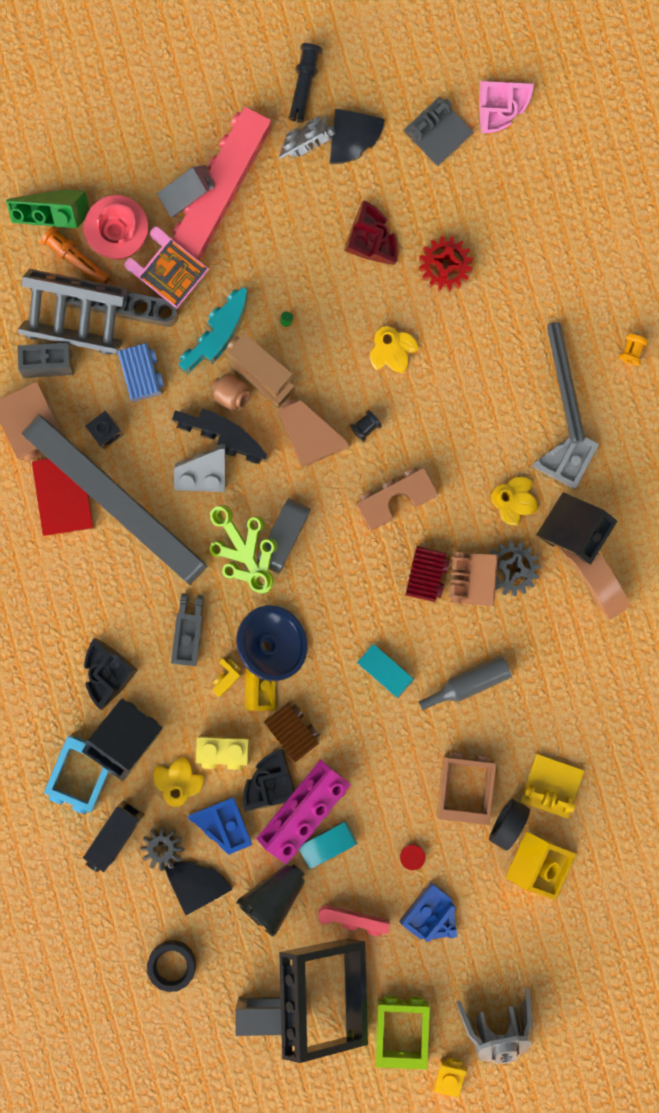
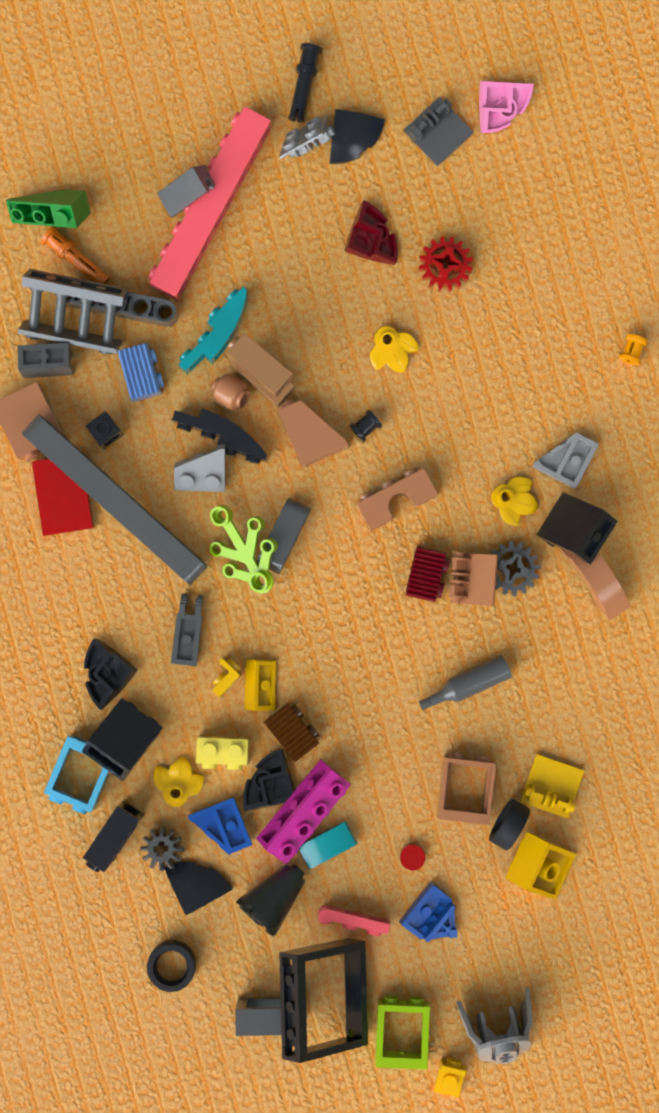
(115, 227): coral hat -> none
(171, 271): flag -> none
(284, 642): dark blue dish -> none
(286, 319): green piece -> none
(385, 671): teal slope -> none
(565, 382): dark grey axle -> none

